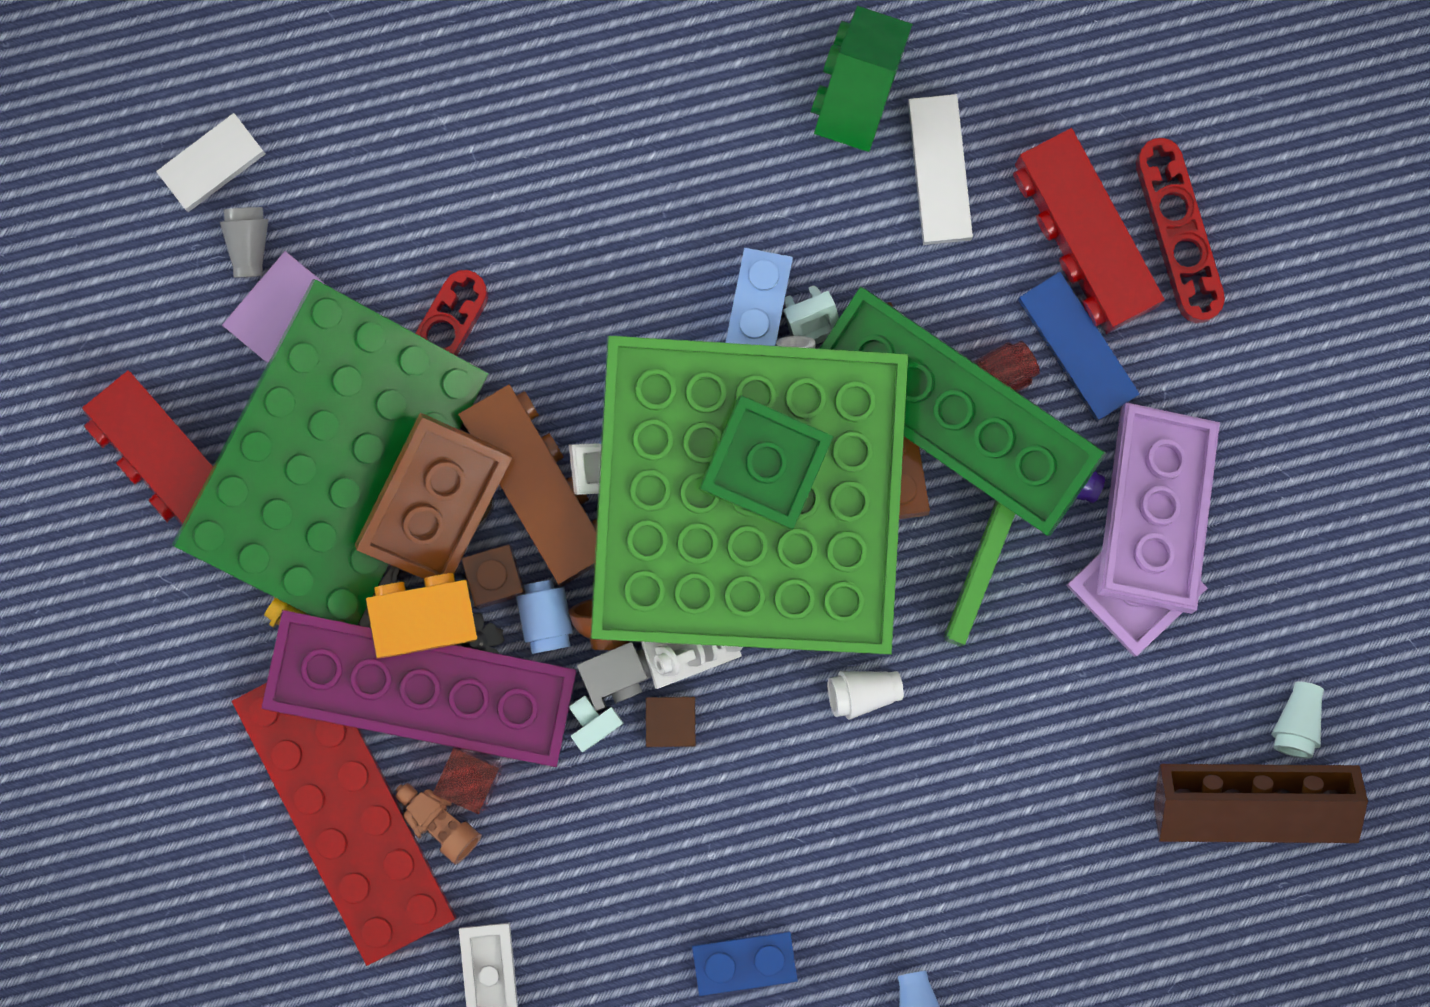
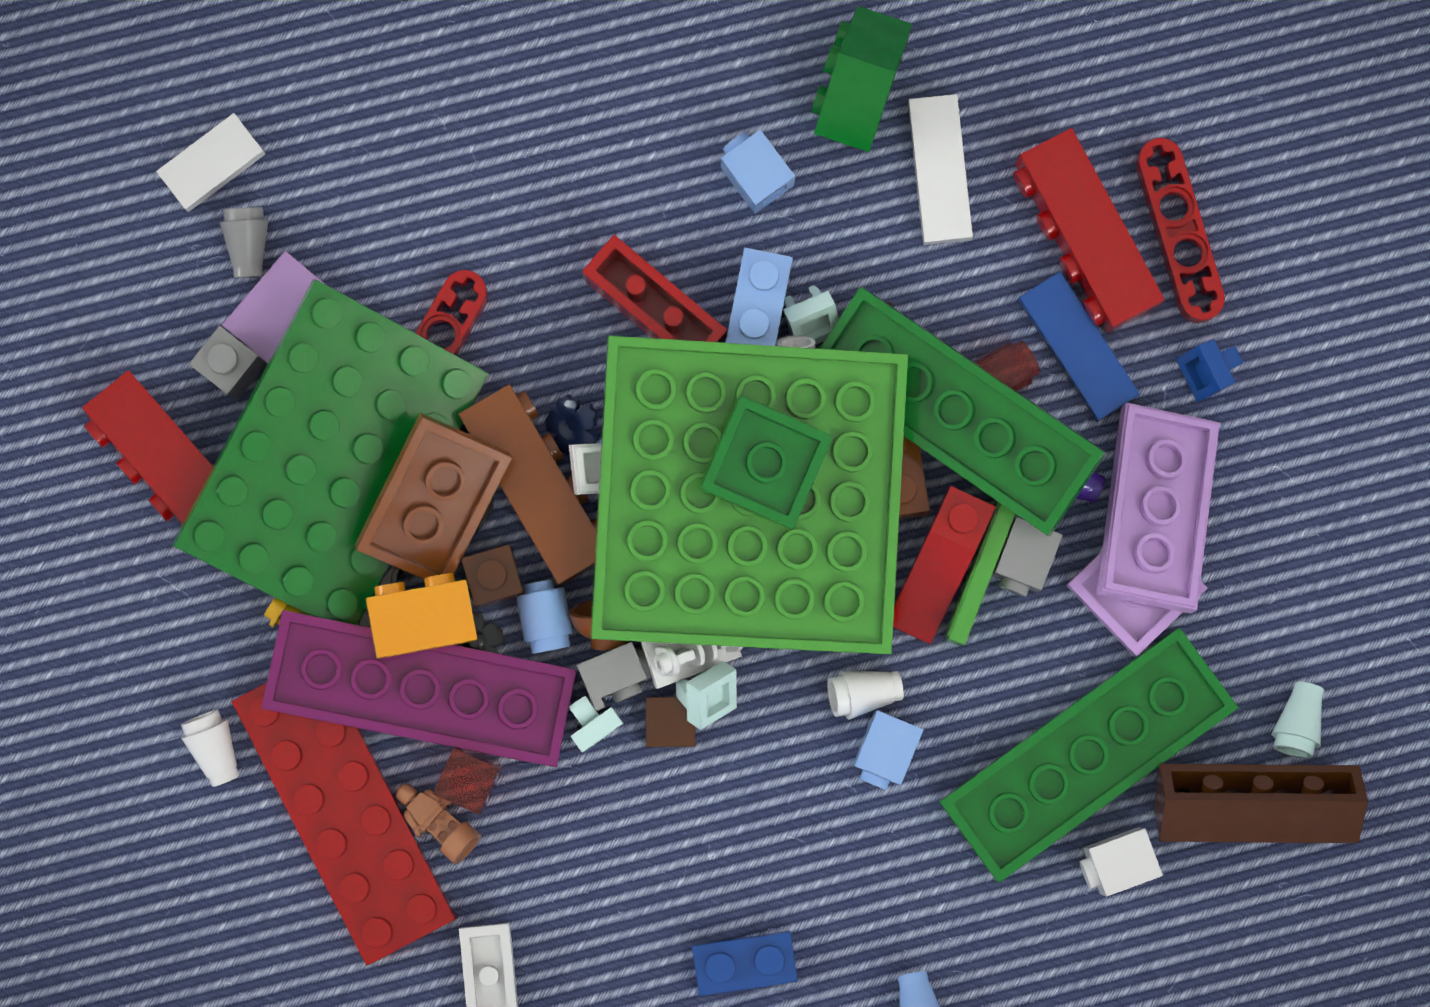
(211, 746): none -> white cone
(228, 363): none -> light grey brick
(572, 423): none -> dark blue plant
(648, 296): none -> red brick
(708, 694): none -> light aqua tile
(756, 170): none -> light blue brick
(886, 750): none -> light blue brick
(941, 563): none -> red slope
(1025, 558): none -> light grey brick
(1088, 755): none -> green plate
(1120, 862): none -> white brick
(1209, 369): none -> blue tile

